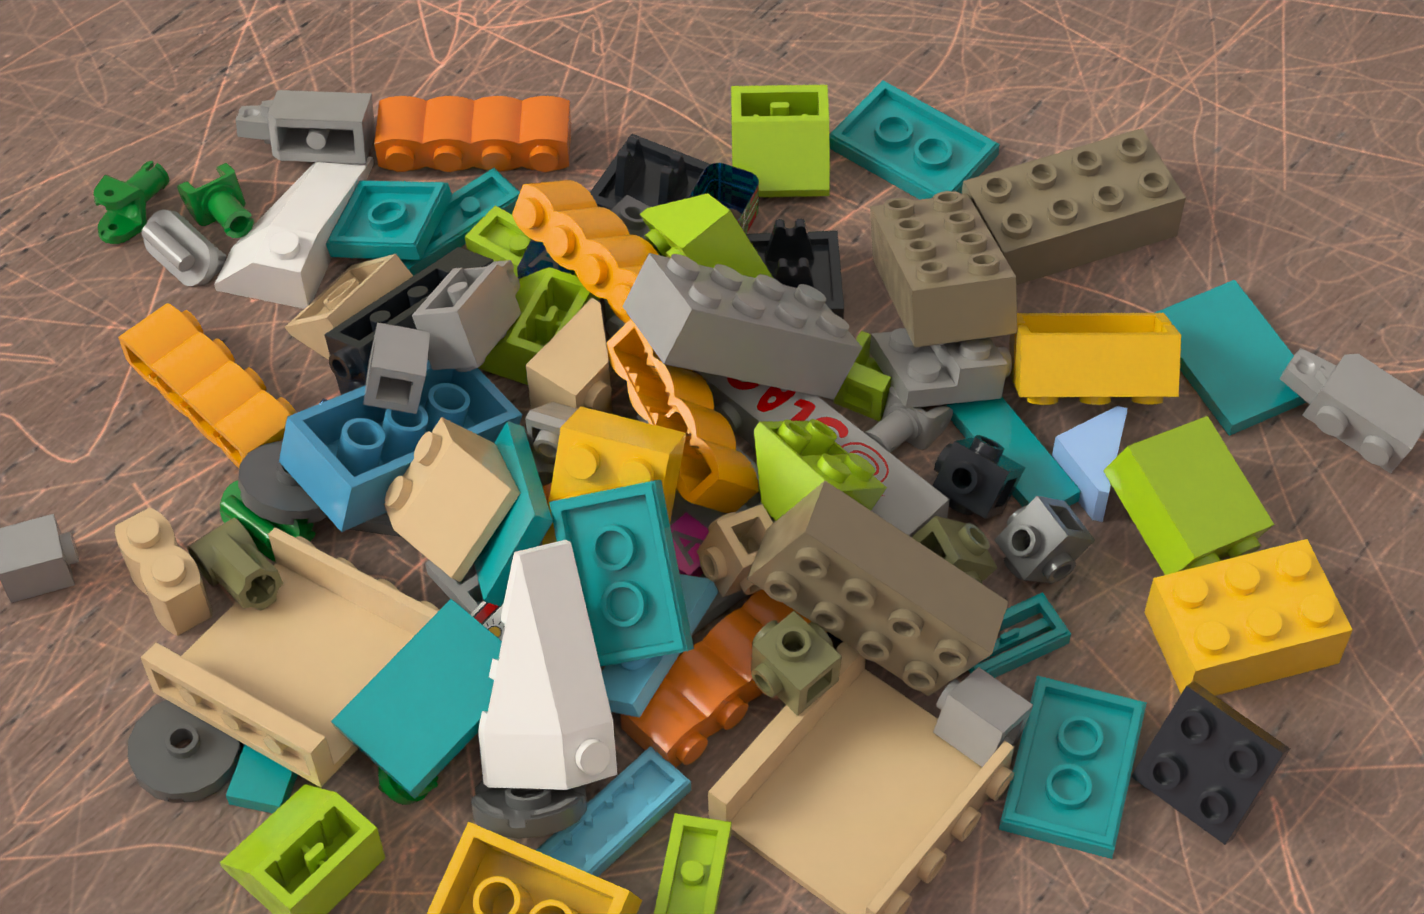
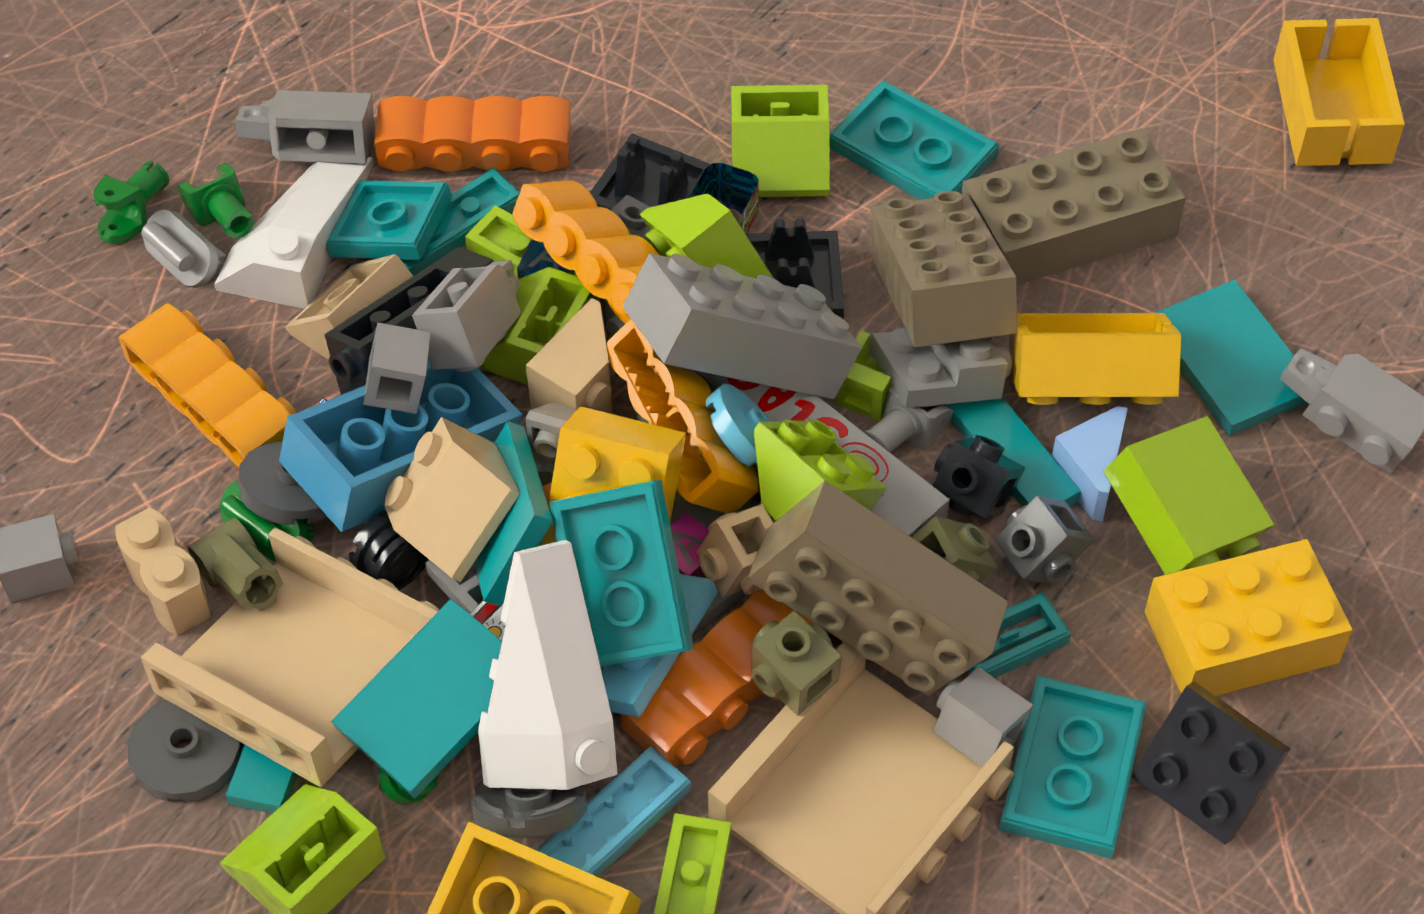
(386, 553): none -> black wheel
(735, 421): none -> medium azure plate
(1339, 102): none -> yellow piece

